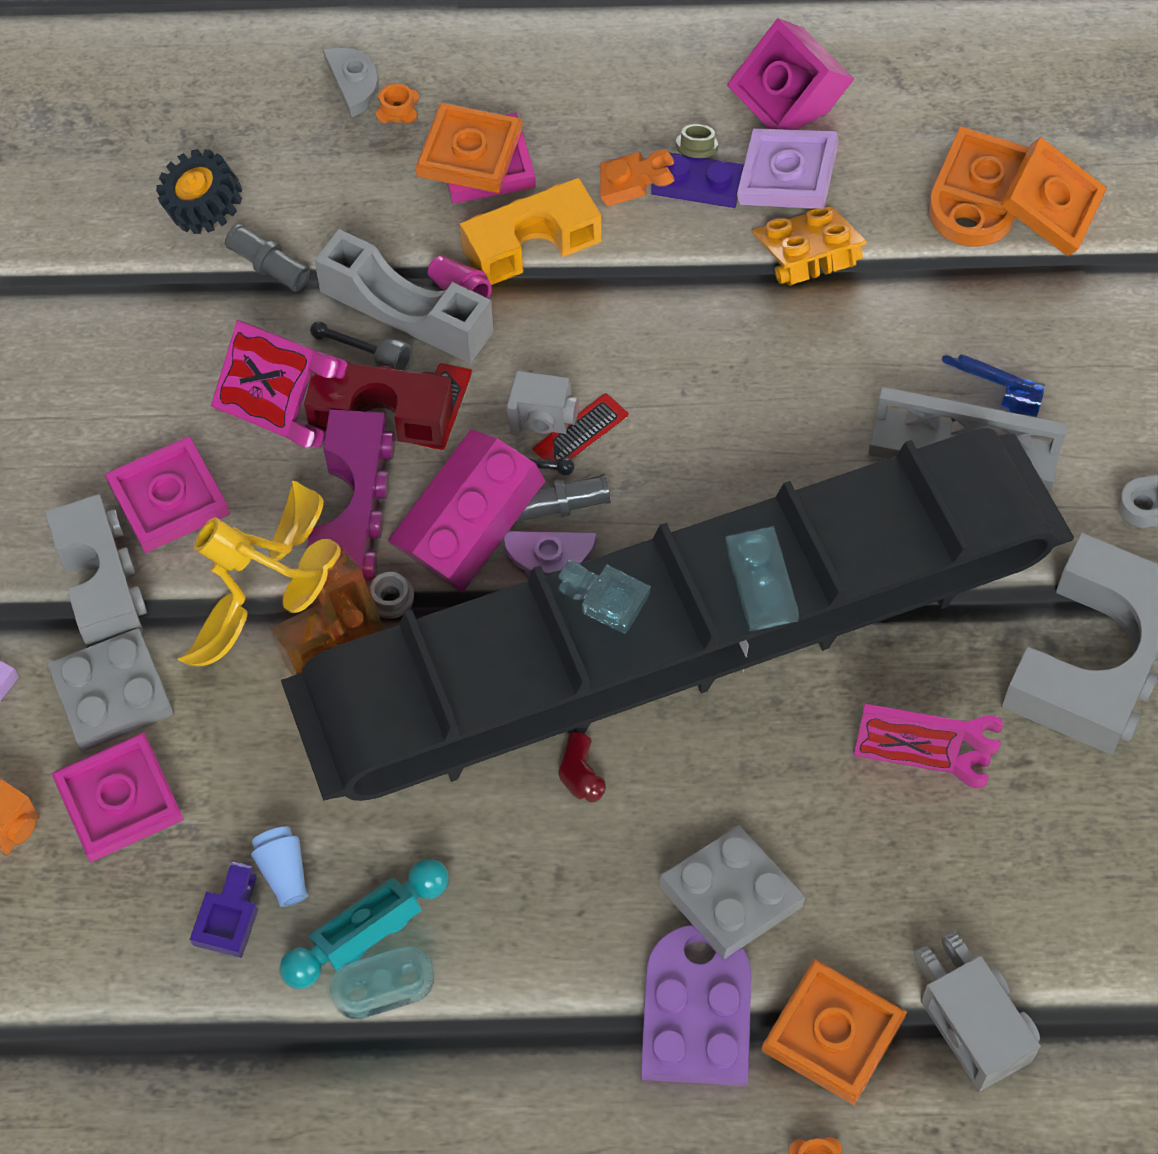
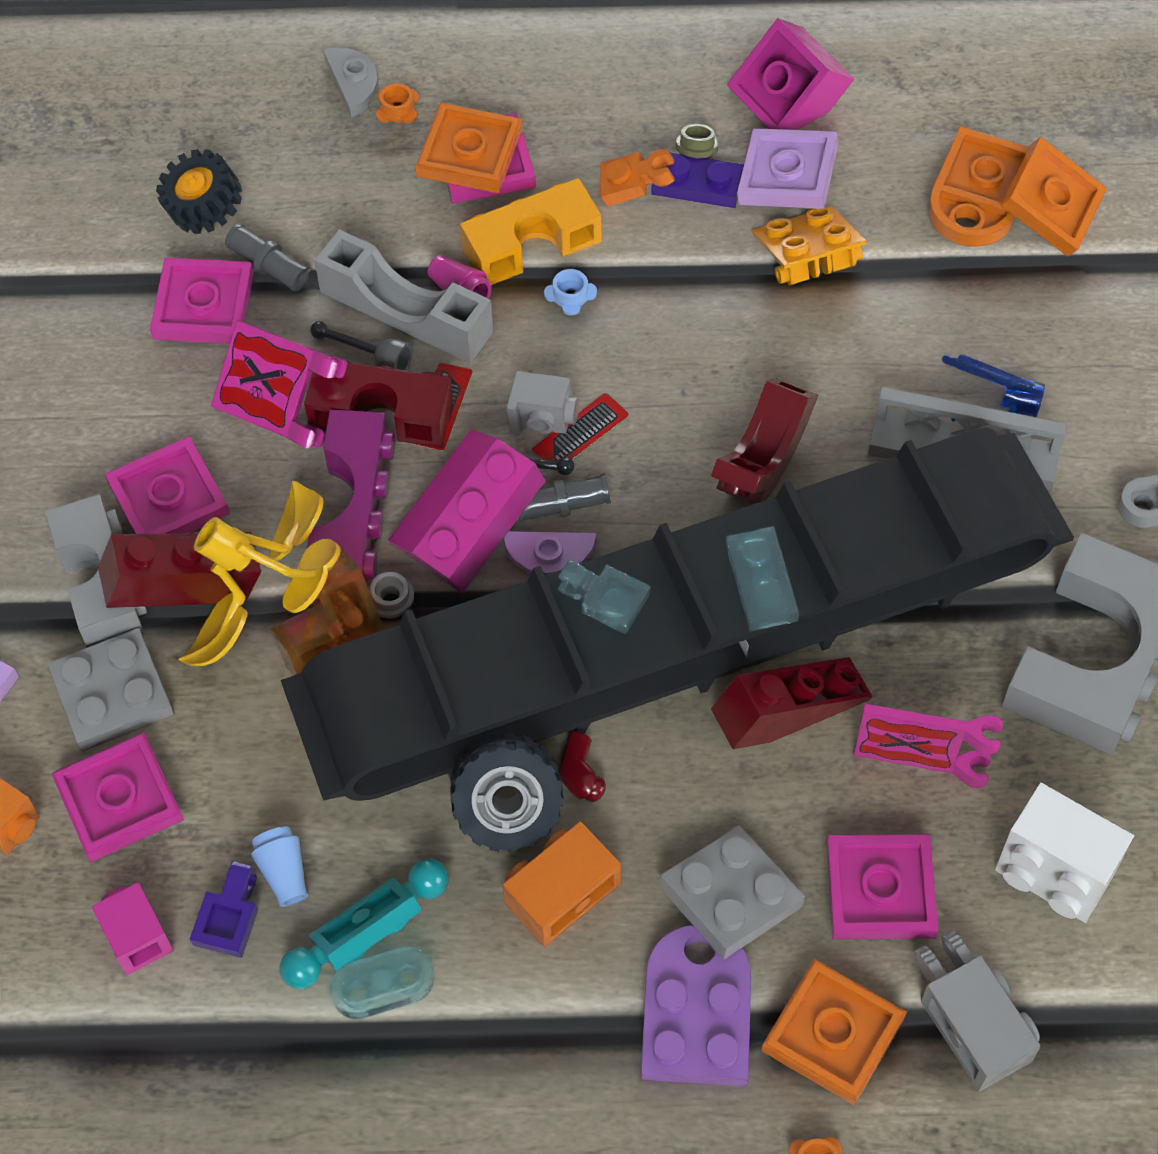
(131, 927): none -> dark pink brick
(164, 572): none -> dark red brick
(201, 299): none -> dark pink plate
(511, 821): none -> black wheel
(561, 882): none -> orange brick
(570, 281): none -> light blue plate
(767, 444): none -> dark red arch
(787, 699): none -> dark red slope
(881, 887): none -> dark pink plate
(1062, 853): none -> white brick

